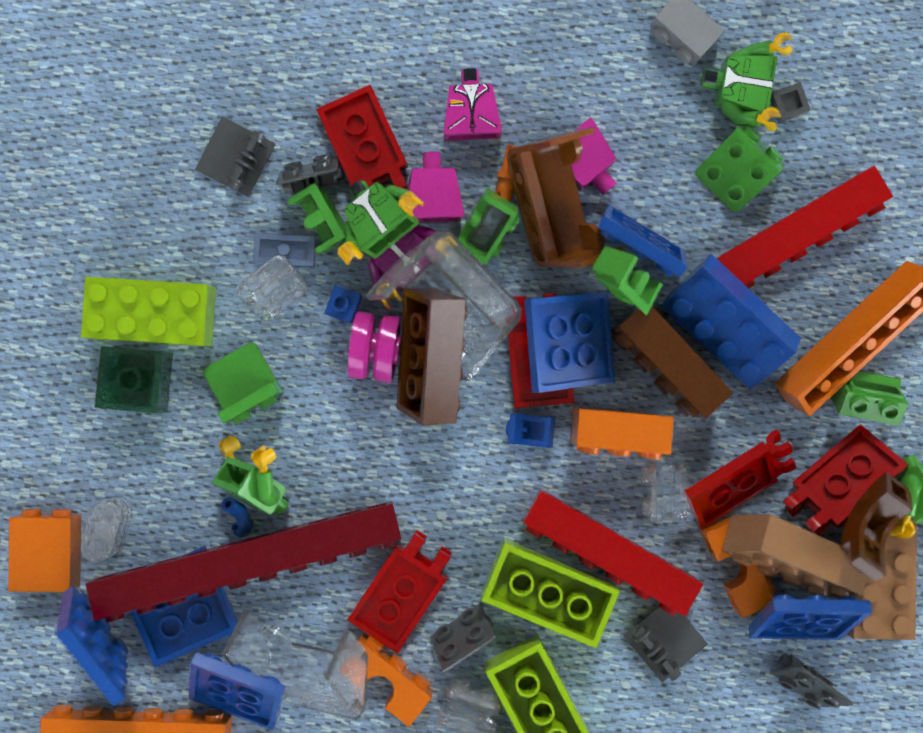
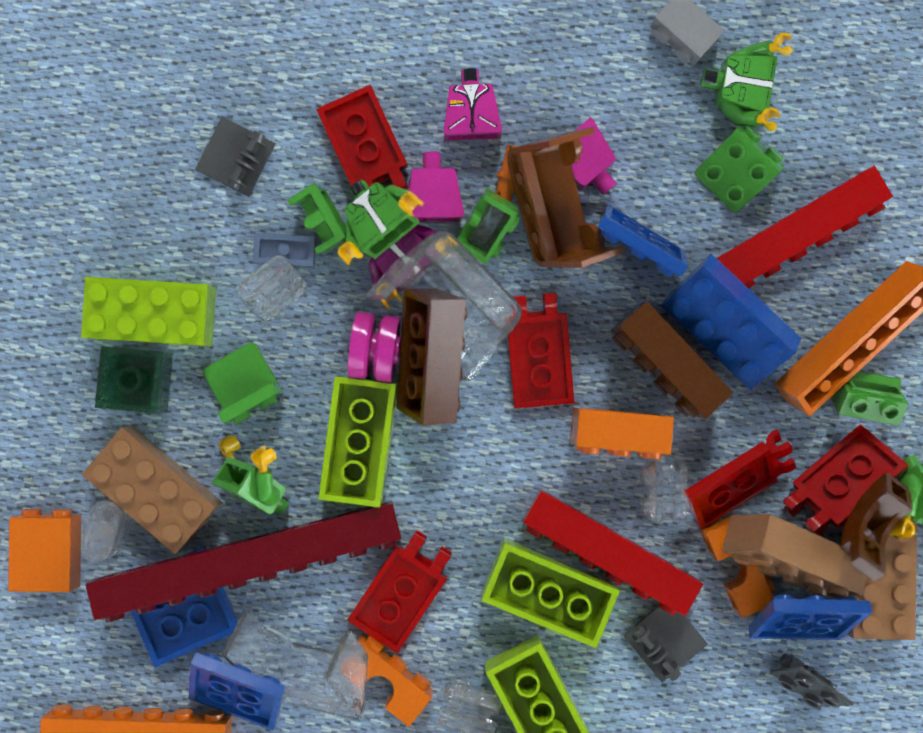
(93, 645): blue plate -> none
(152, 488): none -> medium nougat brick
(240, 513): blue arm -> none
(295, 172): dark grey hinge -> none
(343, 304): blue bracket -> none
(358, 441): none -> lime brick
(462, 637): dark grey hinge -> none
(530, 430): blue bracket -> none
(569, 341): blue plate -> none
(616, 274): bright green window -> none
(790, 102): dark grey plate -> none

